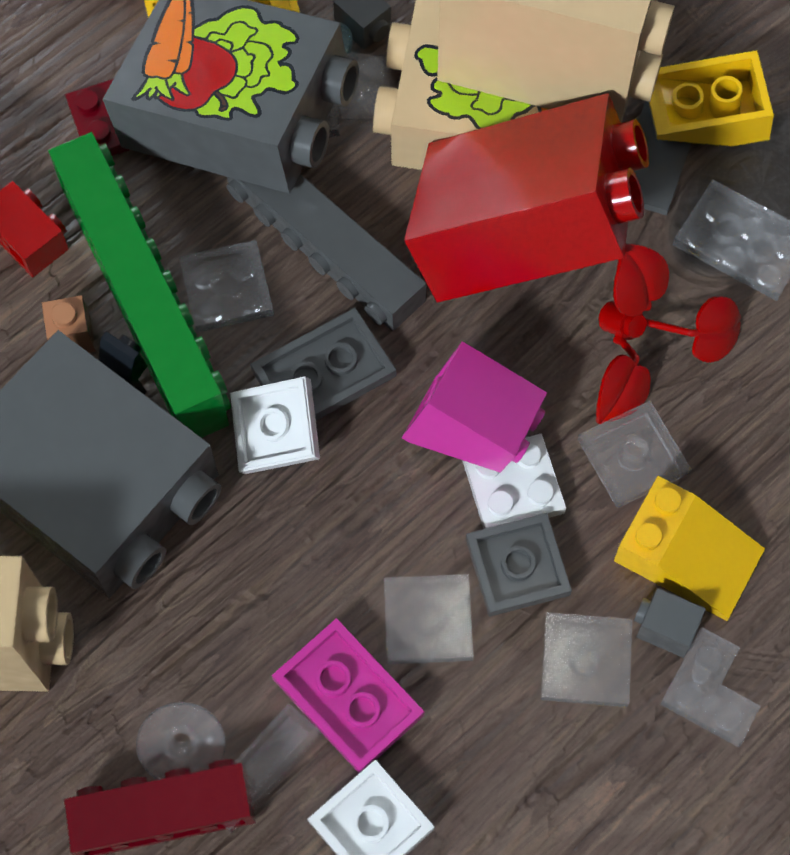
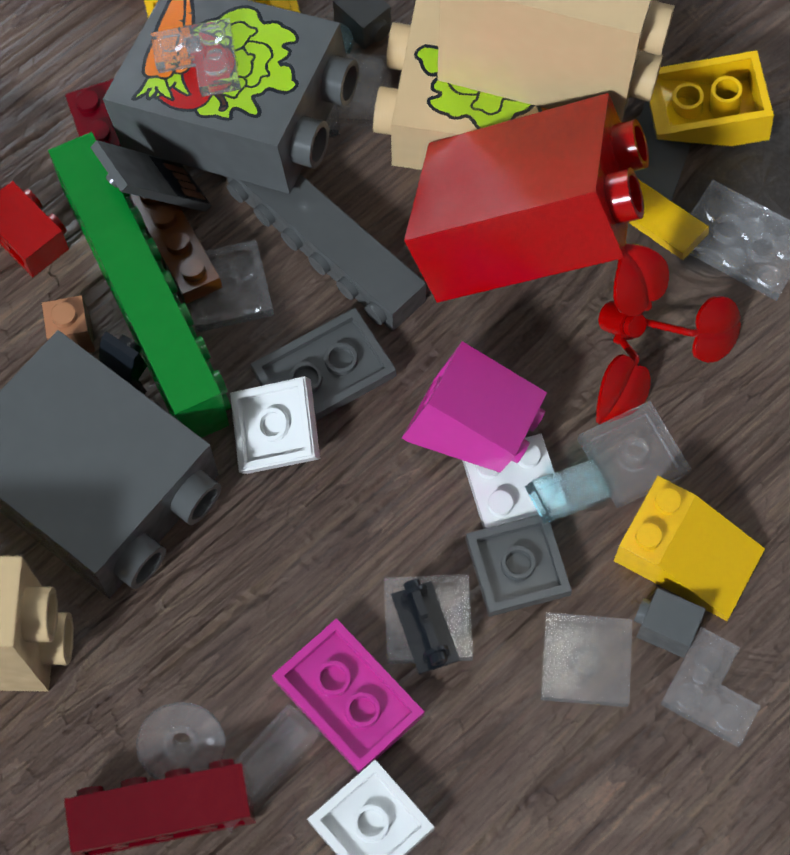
(149, 176): none -> dark grey piece
(178, 248): none -> reddish brown plate
(201, 45): none -> clear plate
(424, 626): none -> black hinge
(568, 491): none -> clear light blue tile
(669, 223): none -> yellow tile

